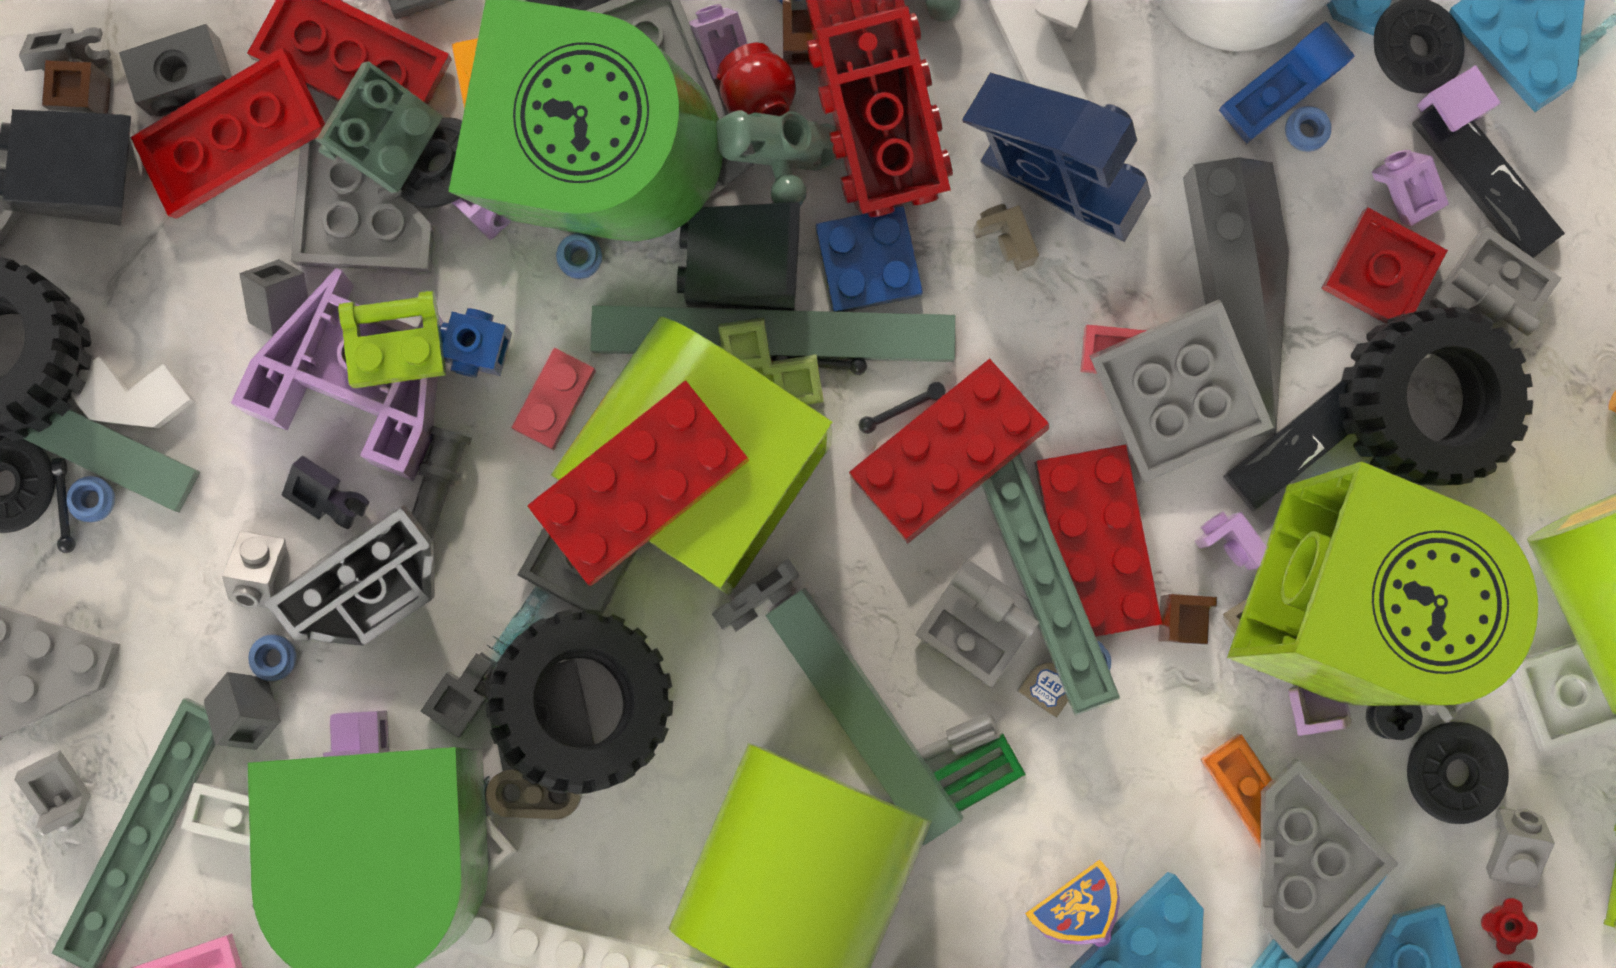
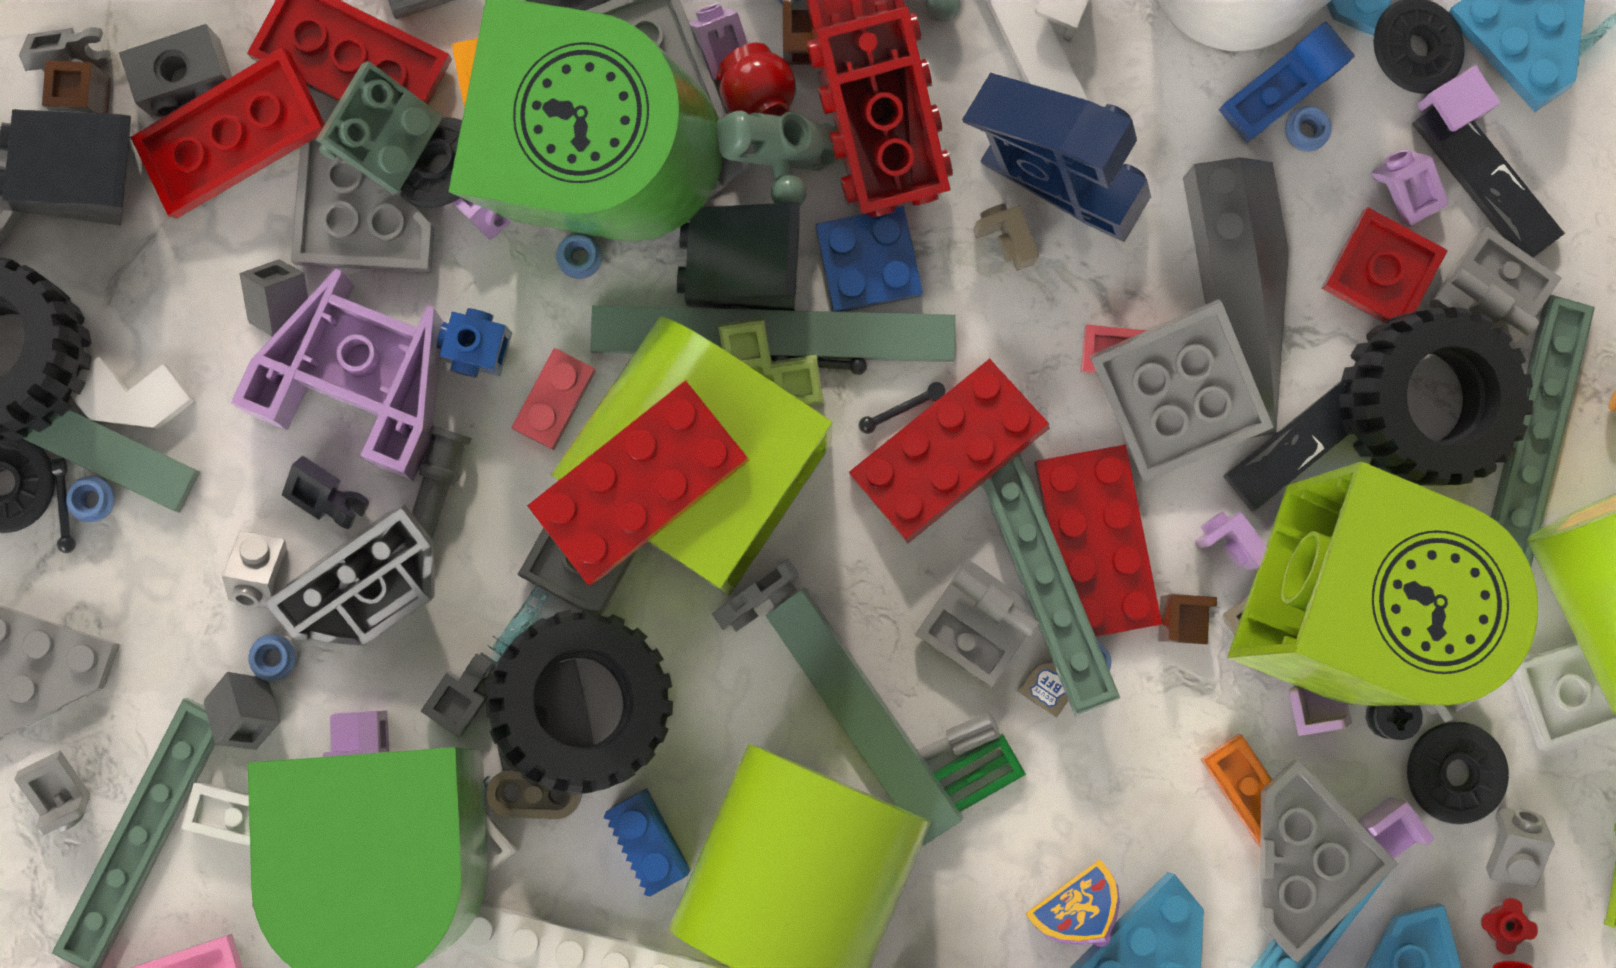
(397, 354): lime plate -> none
(647, 842): none -> blue brick
(1396, 826): none -> lavender panel
(1554, 375): none -> sand green tile

